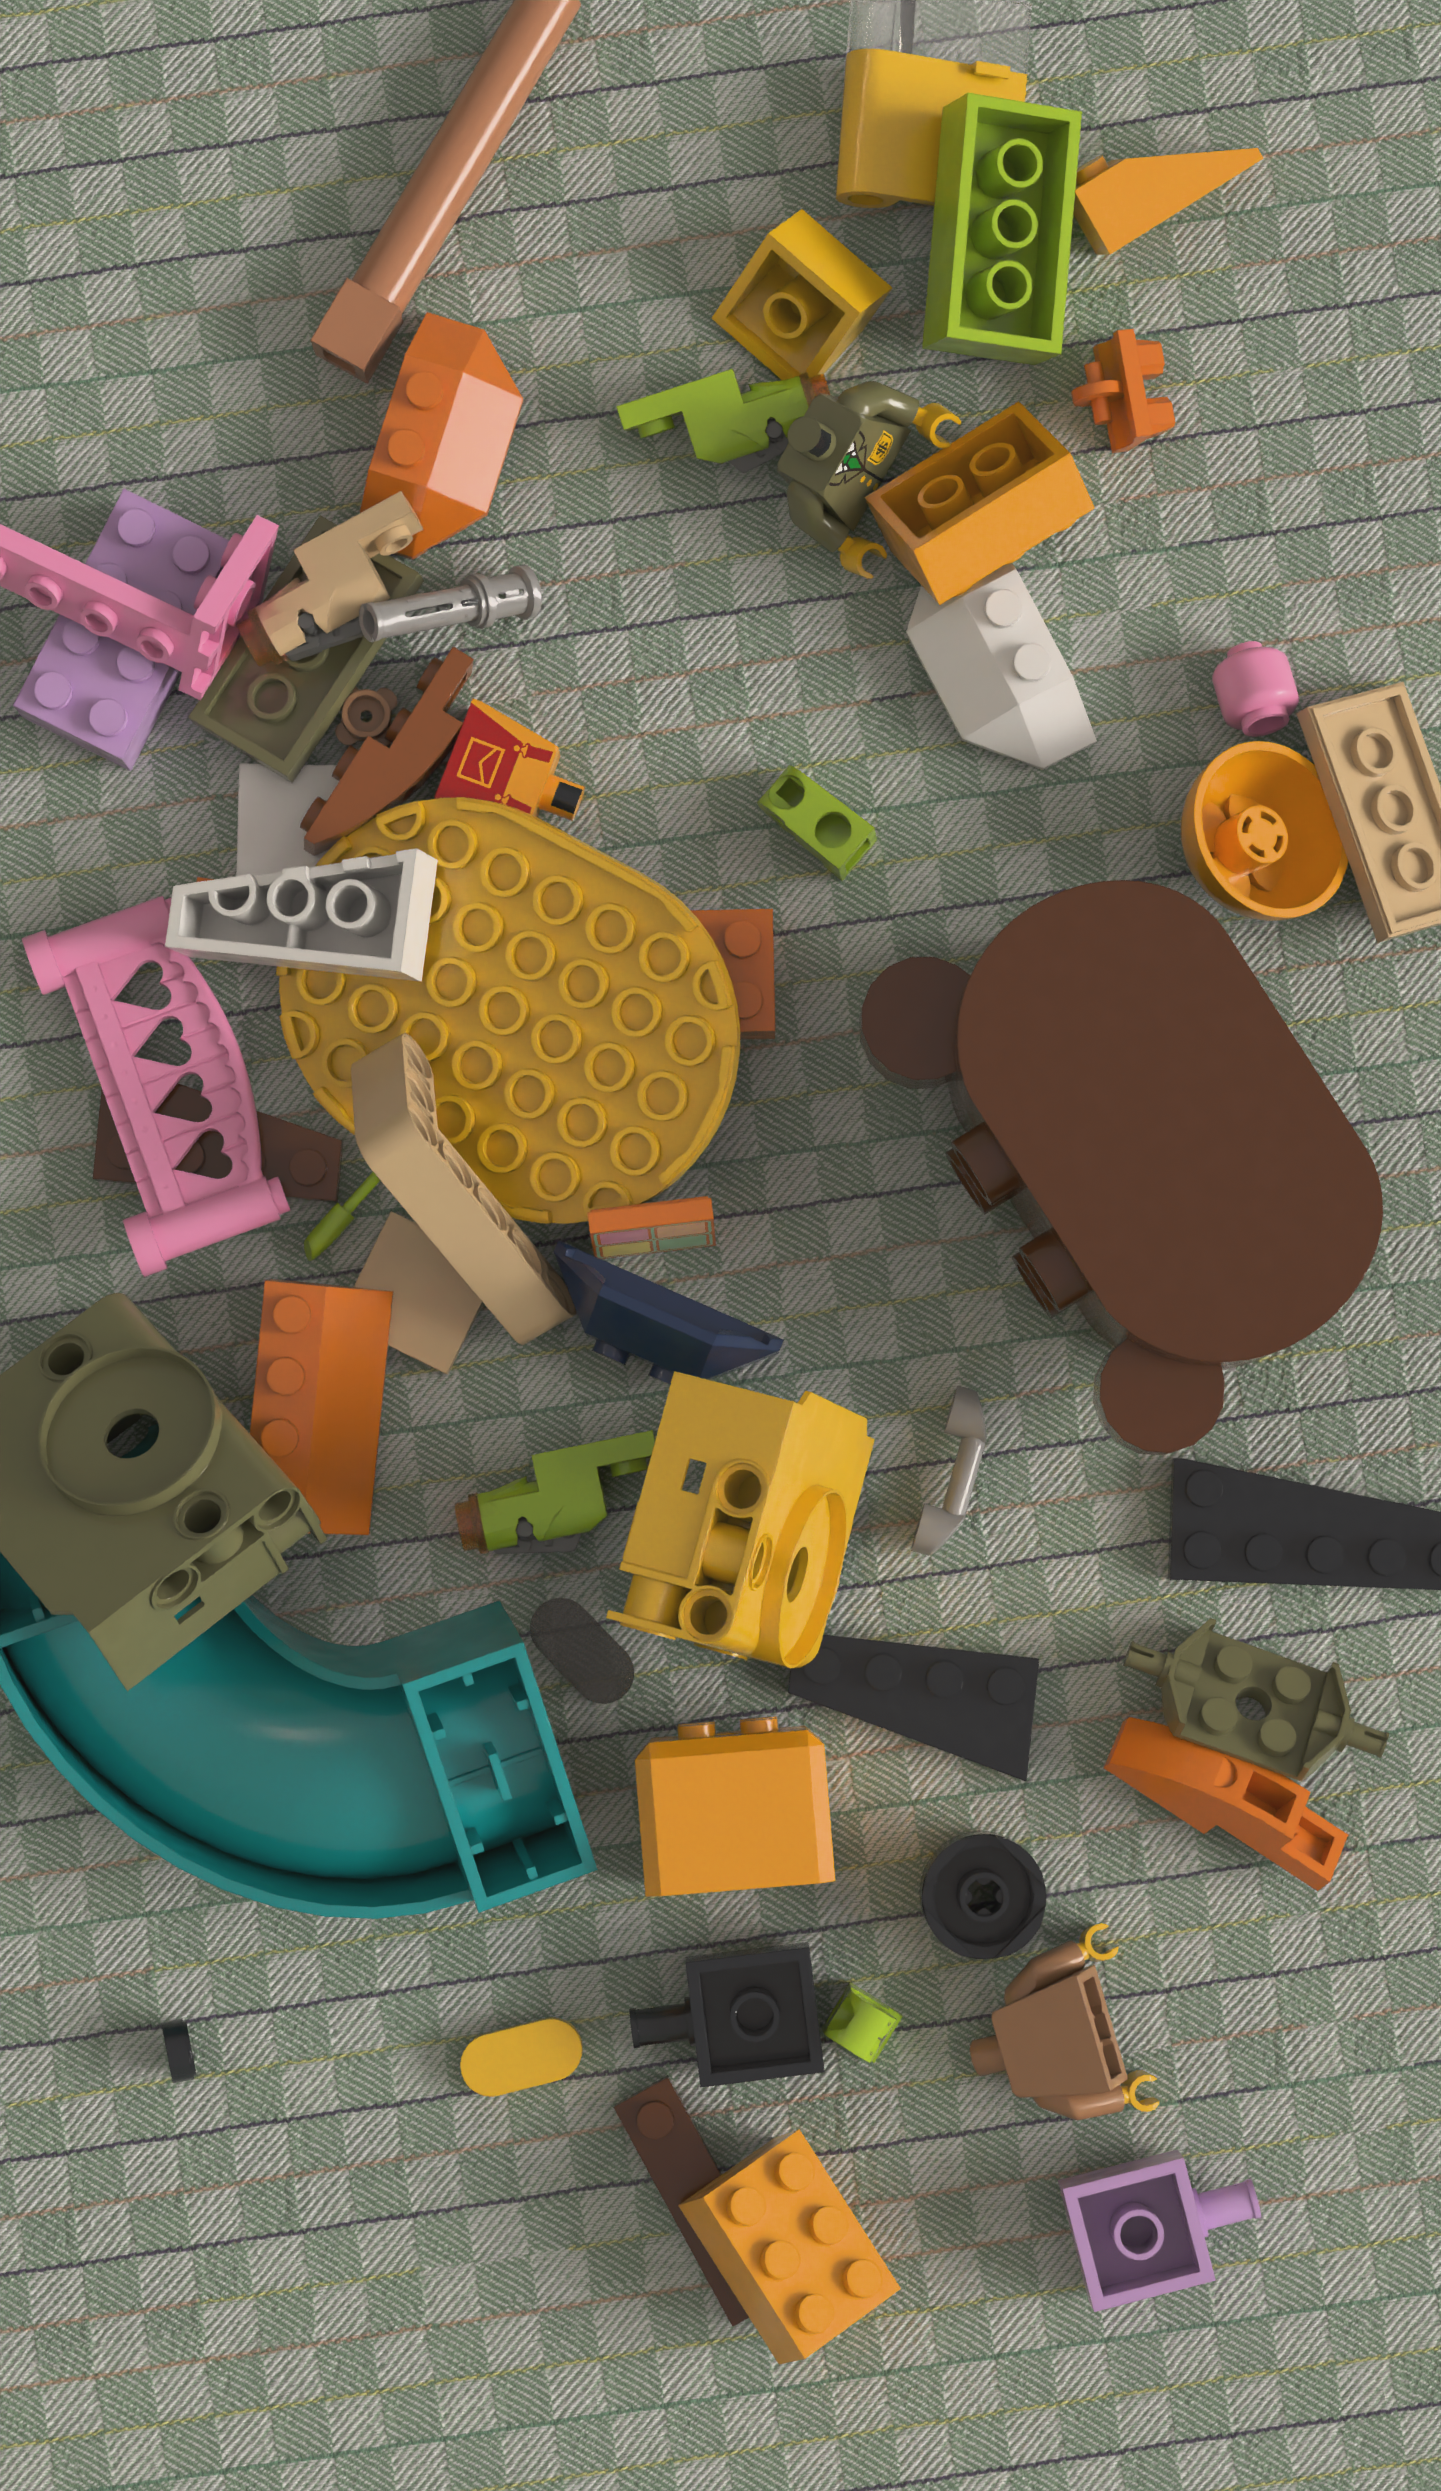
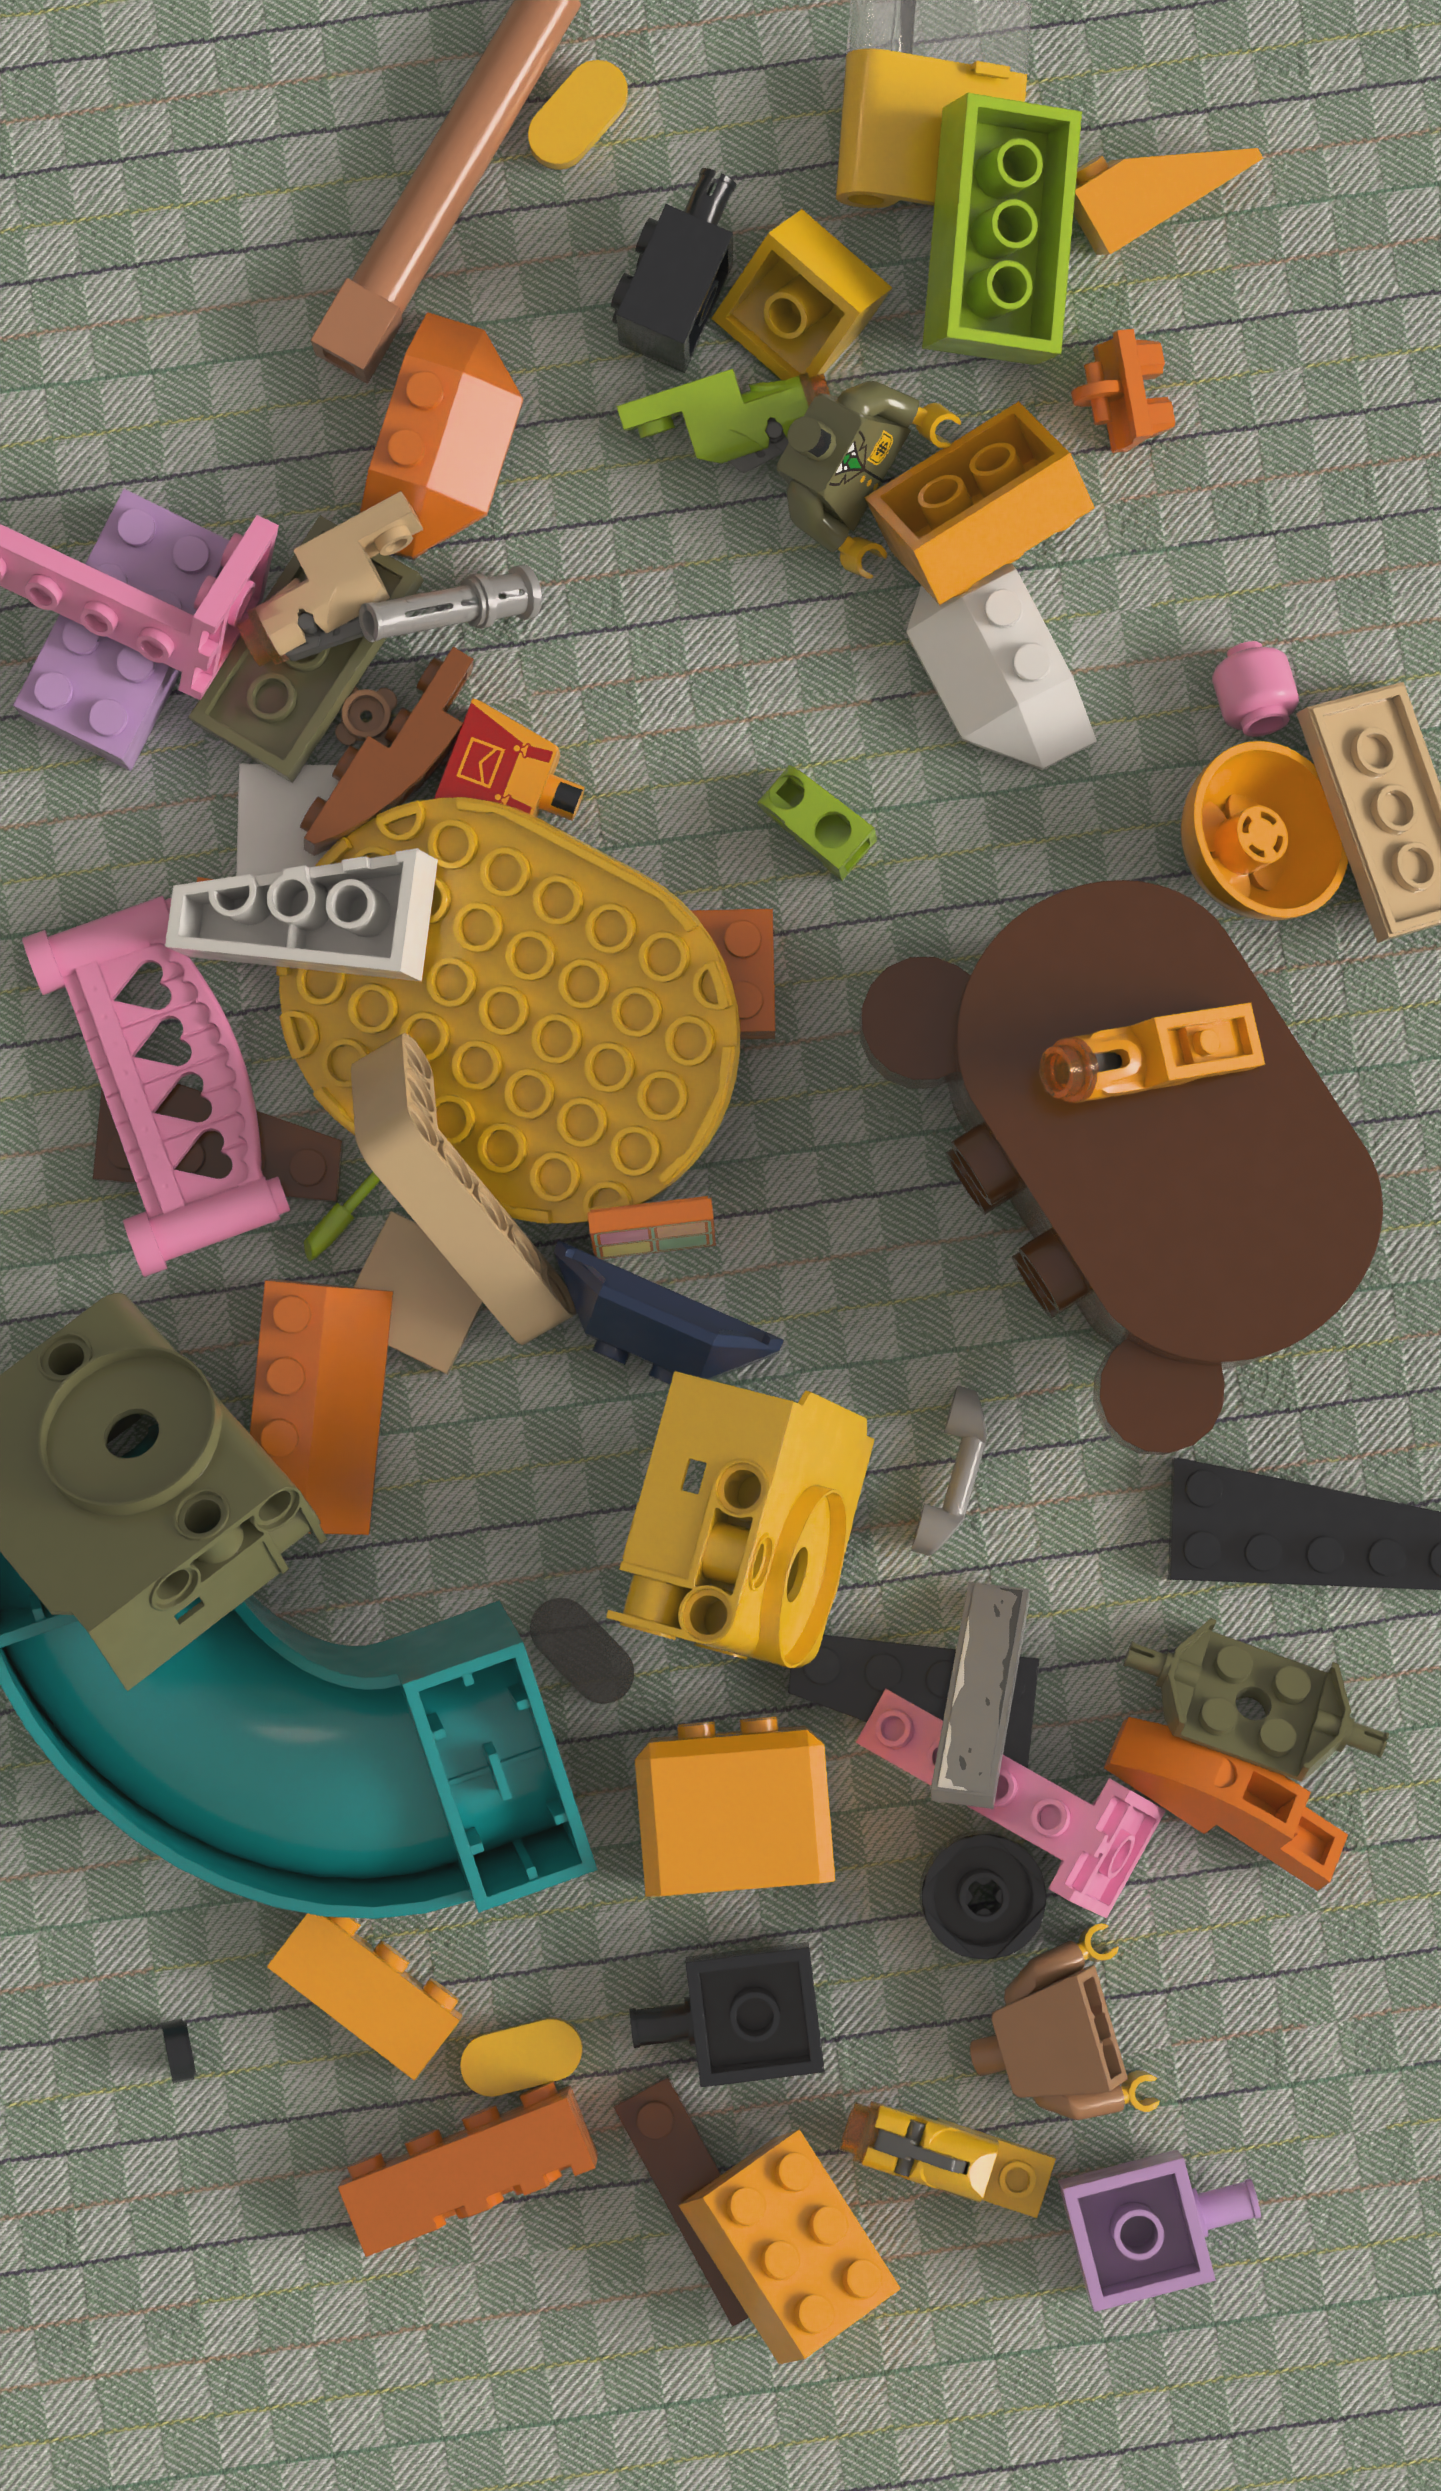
(368, 1990): none -> light orange brick
(467, 2169): none -> orange wedge
(556, 1506): lime plate -> none
(578, 114): none -> yellow tile
(676, 276): none -> black brick
(861, 2023): lime leg -> none
(948, 2157): none -> yellow plate
(980, 1695): none -> light grey tile
(1094, 1841): none -> bright pink bracket
(1152, 1054): none -> light orange plate

